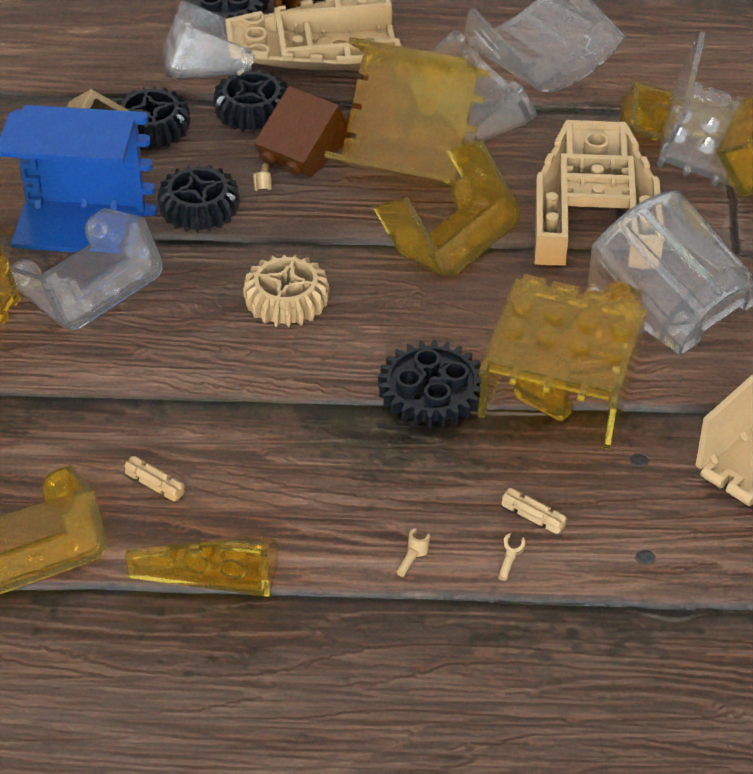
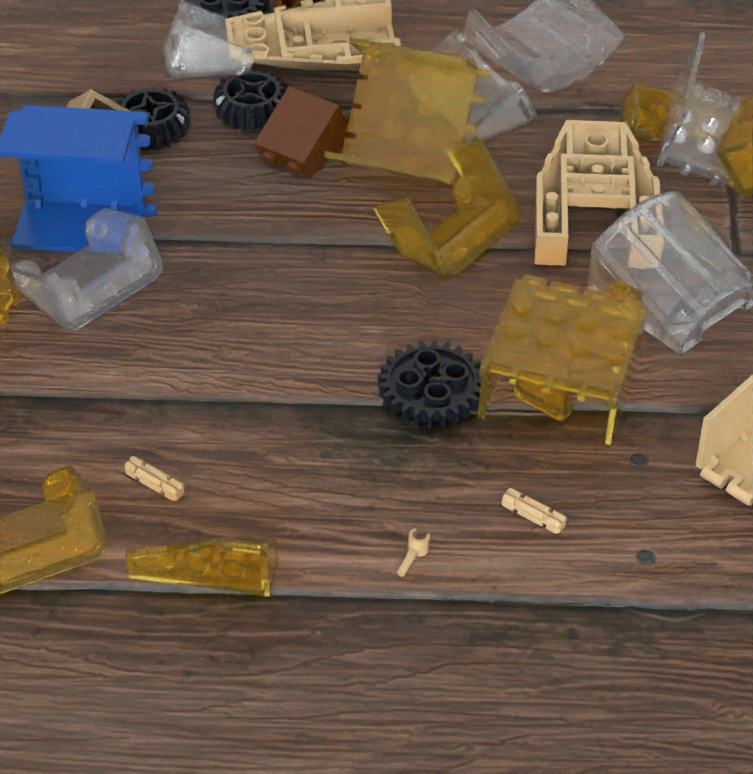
(198, 198): black gear -> none
(262, 179): tan hand -> none
(286, 290): tan gear -> none
(509, 557): tan hand -> none

